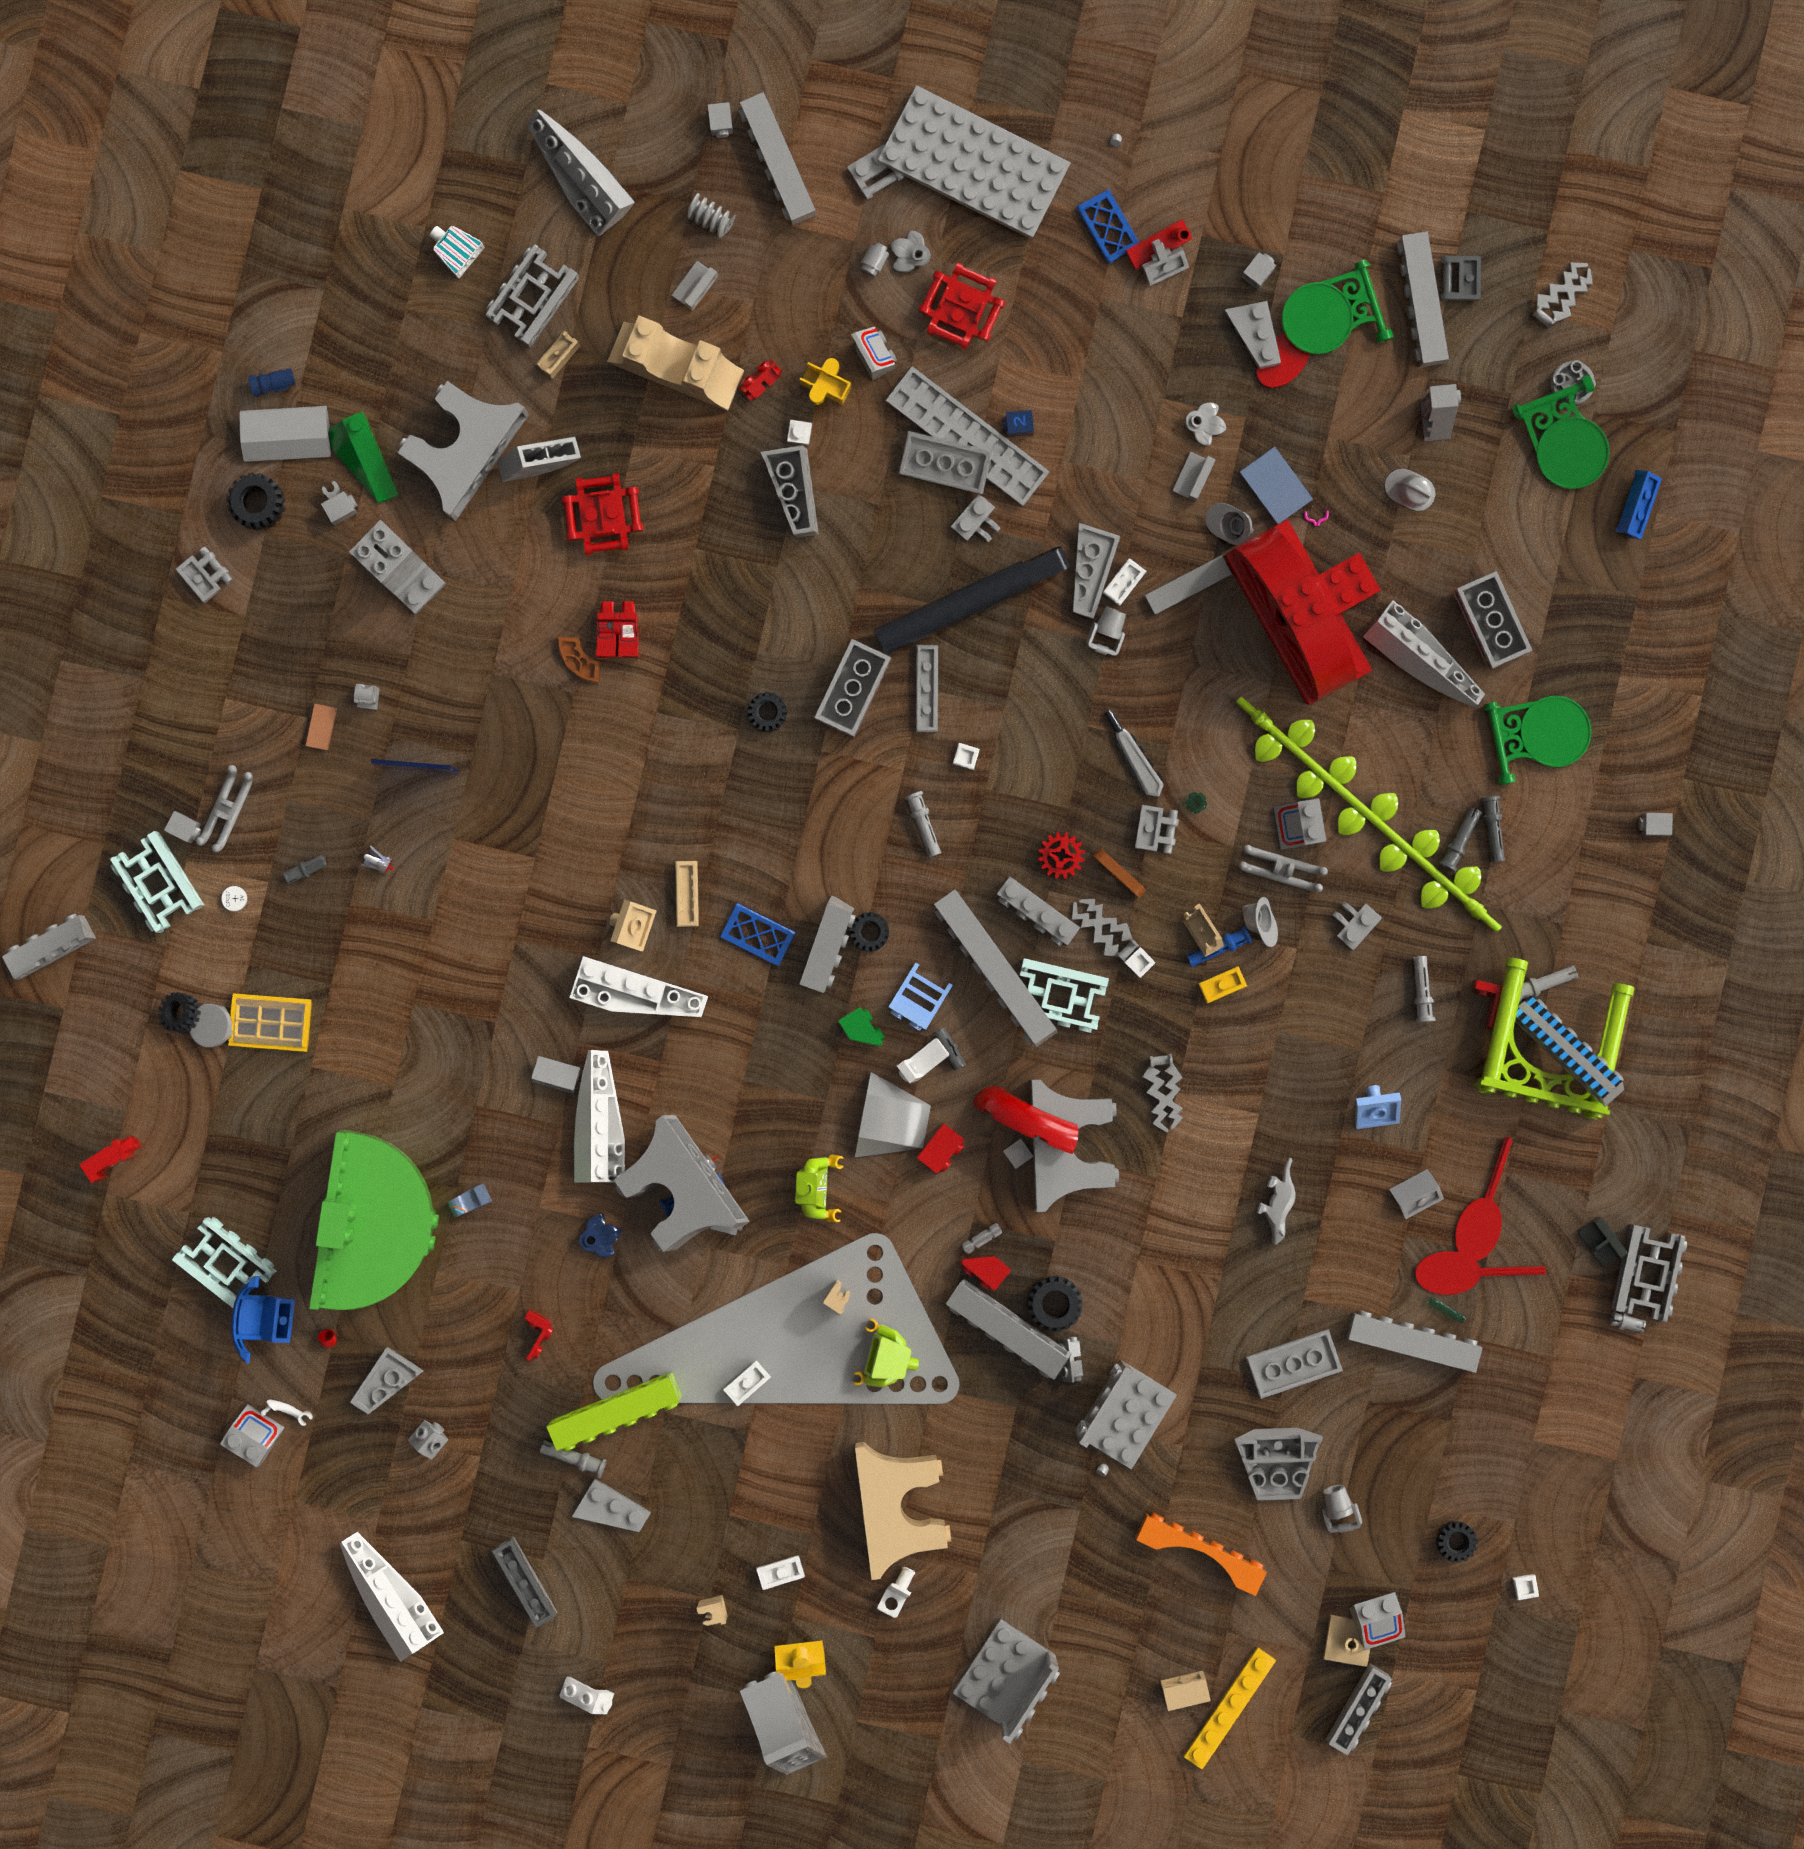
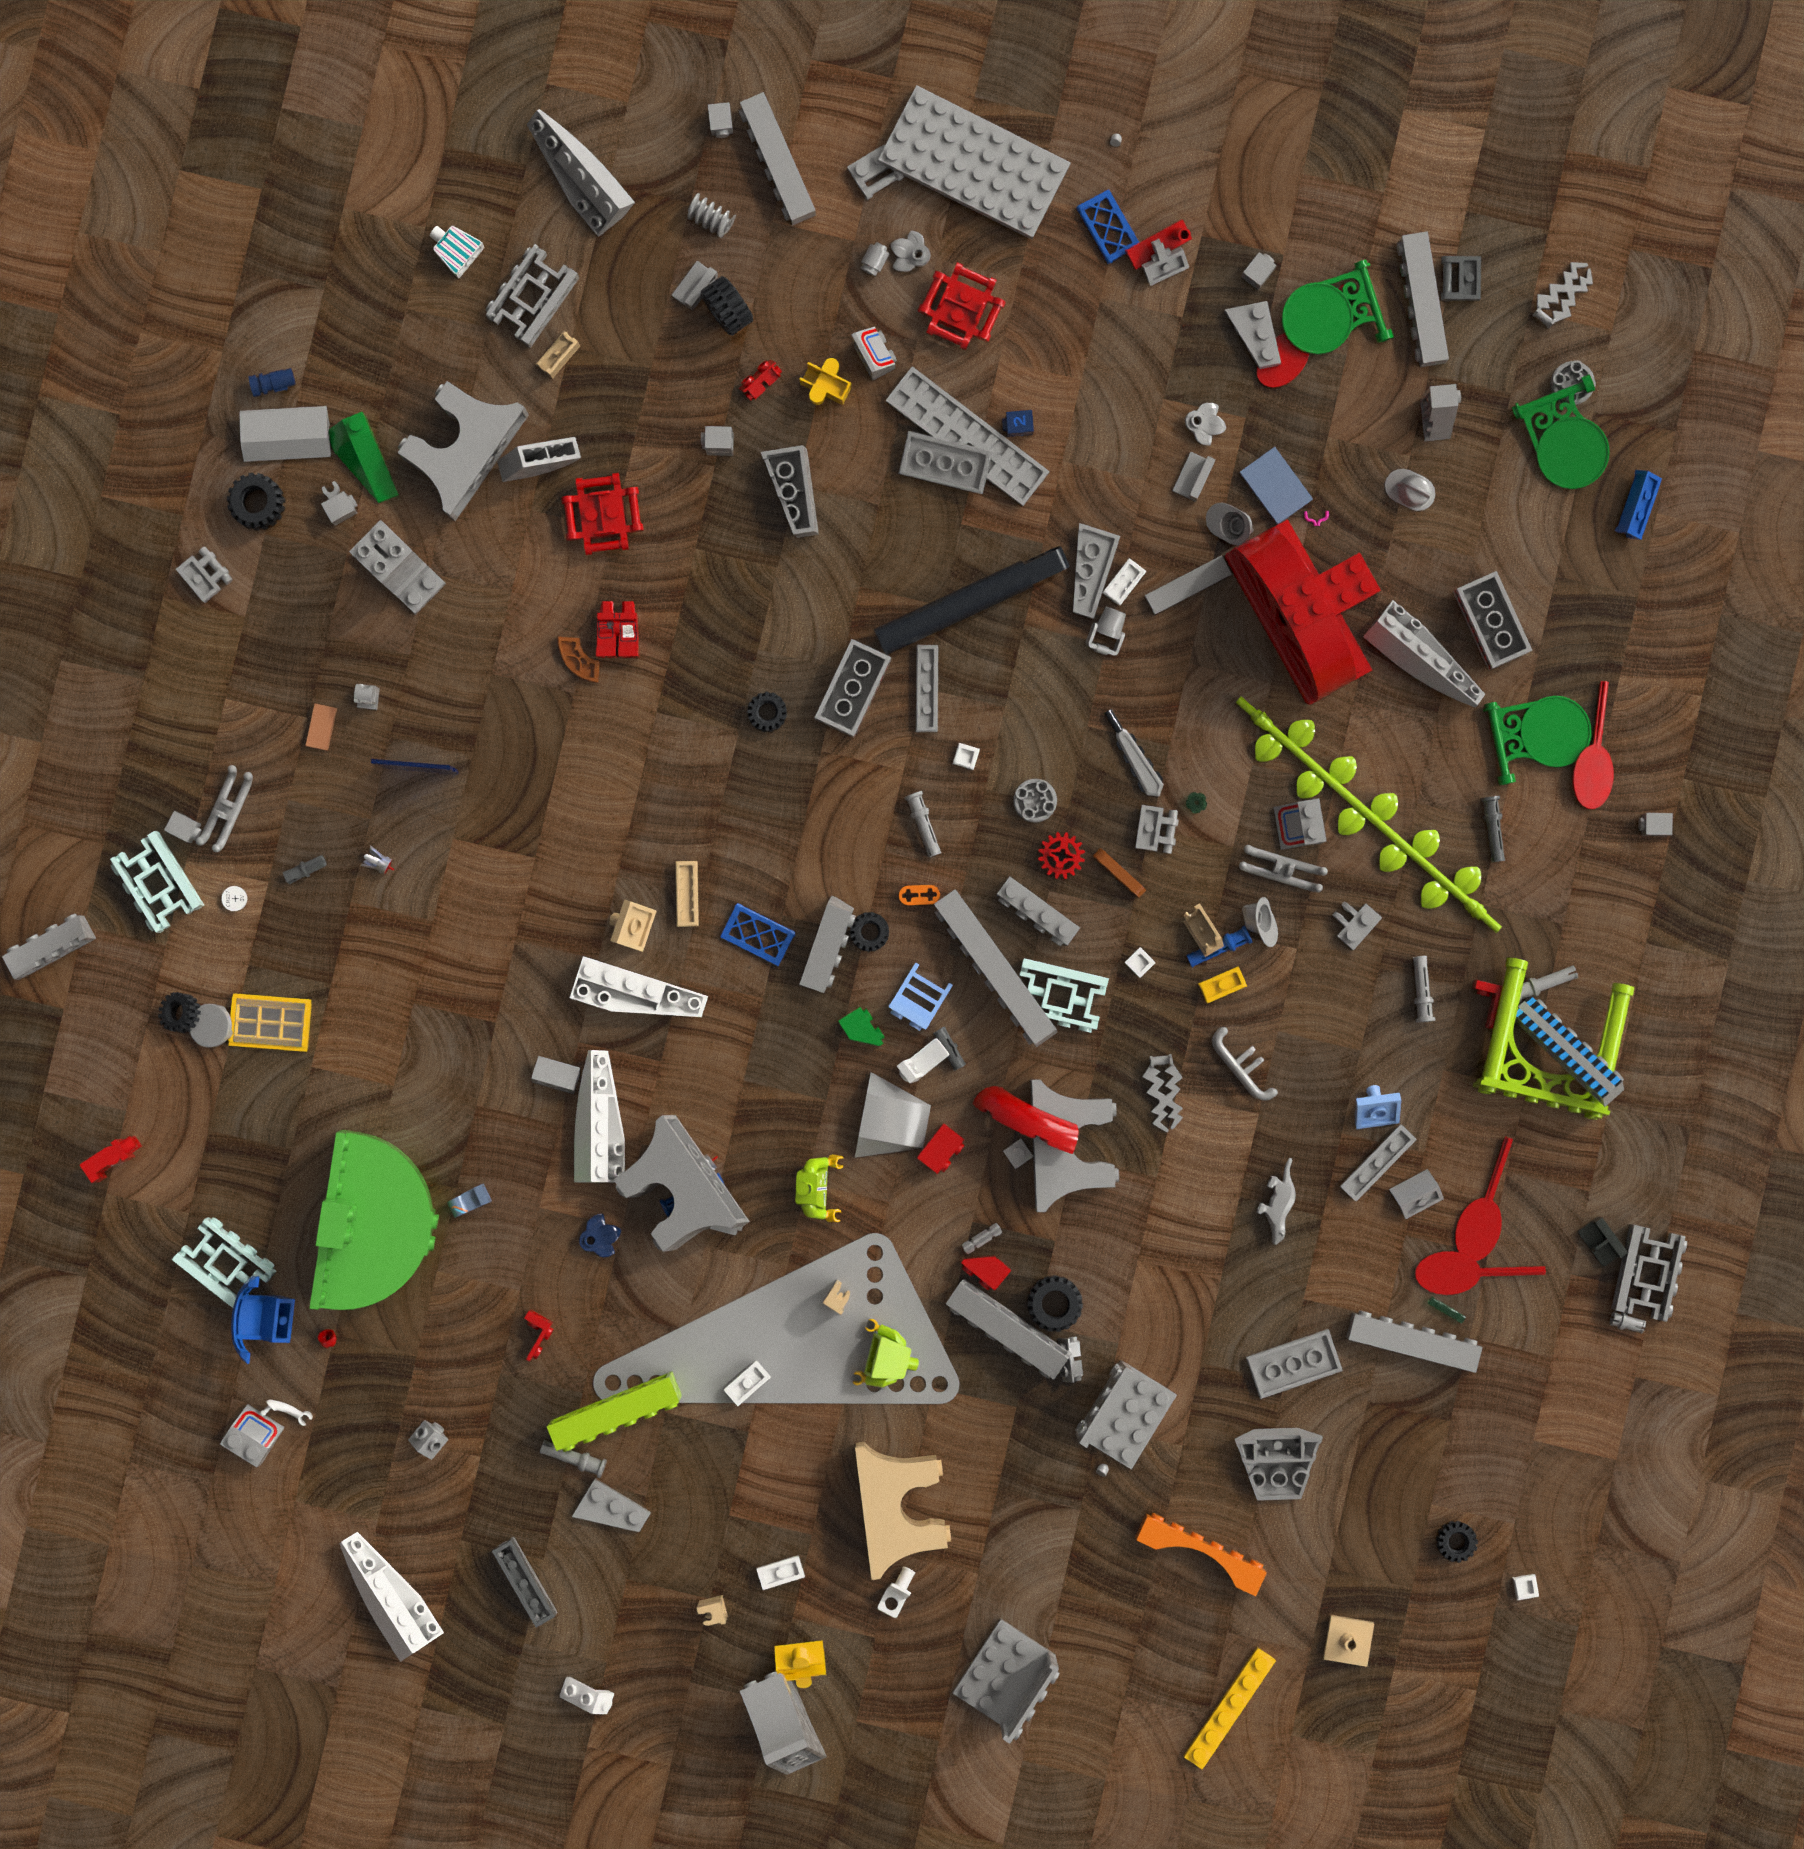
(384, 1380): light grey wing -> none
(677, 364): tan piece -> none
(717, 440): none -> light grey brick
(727, 305): none -> black tyre
(799, 432): white plate -> none
(919, 900): none -> orange beam
(973, 518): light grey hinge -> none
(1035, 800): none -> light grey tile
(1107, 939): light grey piece -> none
(1185, 1690): tan hinge -> none
(1234, 1065): none -> light grey piece
(1339, 1506): light grey piece -> none
(1358, 1709): light grey brick -> none
(1378, 1162): none -> light grey plate
(1378, 1621): light grey slope -> none
(1456, 849): dark grey pin -> none
(1594, 768): none -> piece

